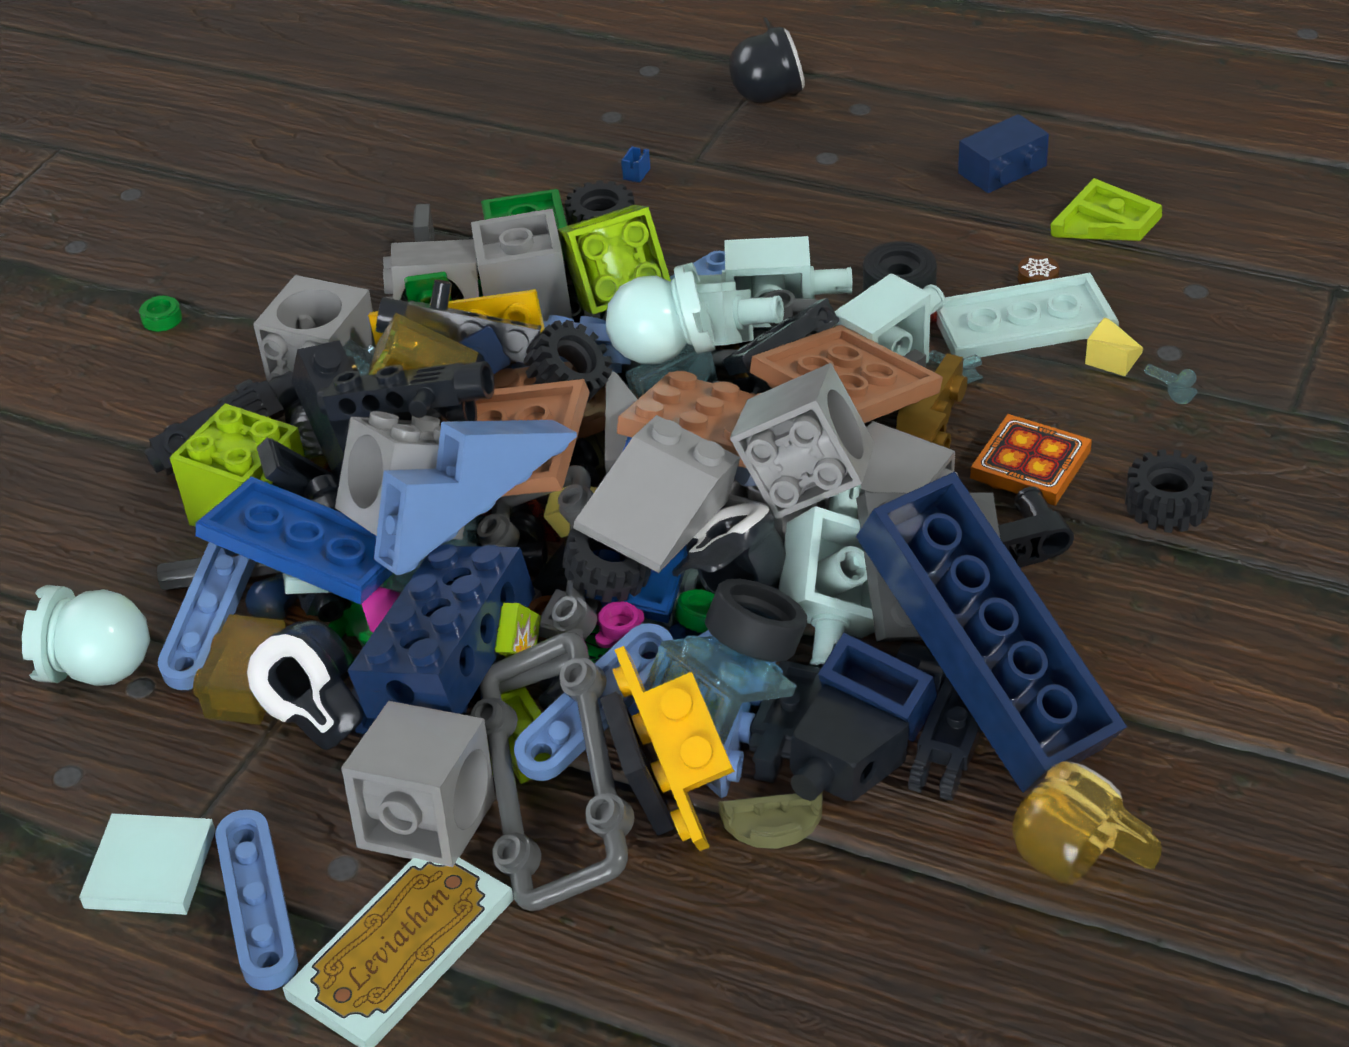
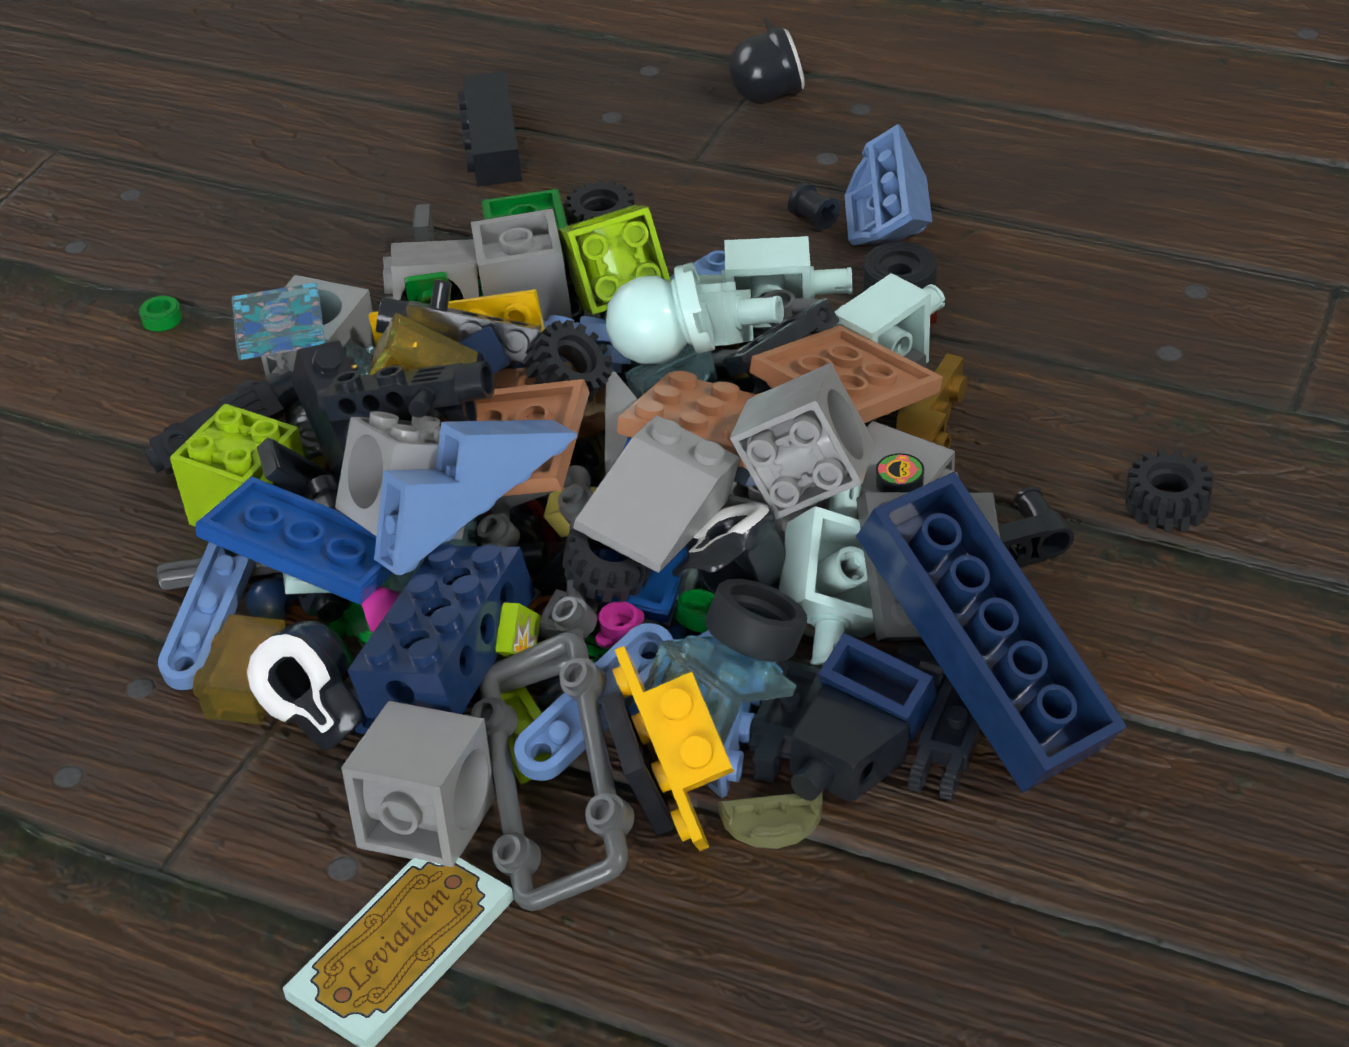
(88, 636): light aqua tile -> none
(148, 864): light aqua tile -> none
(256, 900): medium blue plate -> none
(278, 321): none -> clear light blue tile
(489, 129): none -> black brick
(635, 164): blue piece -> none
(810, 204): none -> black bush
(887, 192): none -> medium blue wedge
(899, 473): none -> tile
(969, 365): clear light blue hand -> none
(1003, 153): dark blue brick -> none
(1023, 316): light aqua tile -> none
(1031, 455): tile -> none
(1037, 269): reddish brown tile -> none
(1073, 820): clear yellow piece -> none
(1106, 214): lime wing -> none
(1112, 348): light yellow slope -> none
(1179, 385): clear light blue hand -> none

